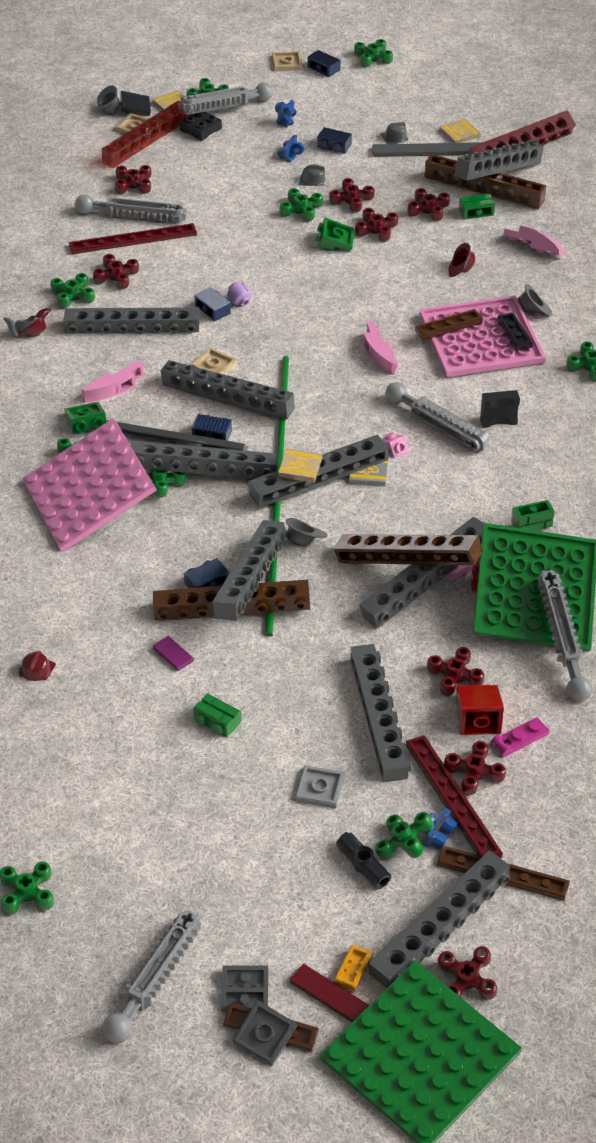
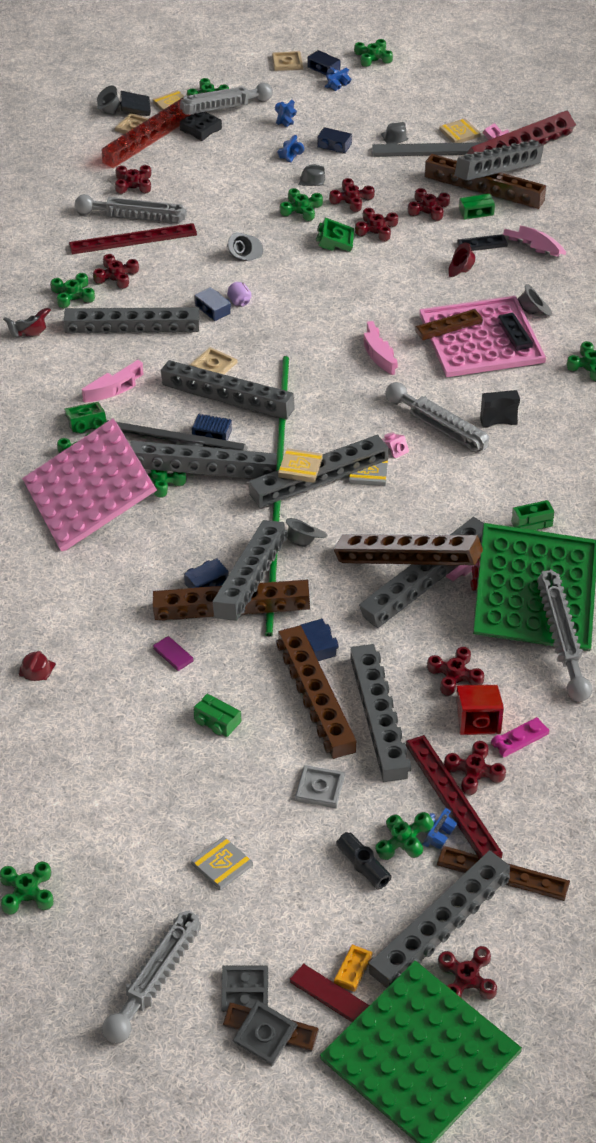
(222, 863): none -> light grey tile
(246, 244): none -> piece
(316, 692): none -> reddish brown brick
(320, 639): none -> dark blue brick
(335, 77): none -> blue hips
(485, 242): none -> black tile
(493, 132): none -> bright pink bracket

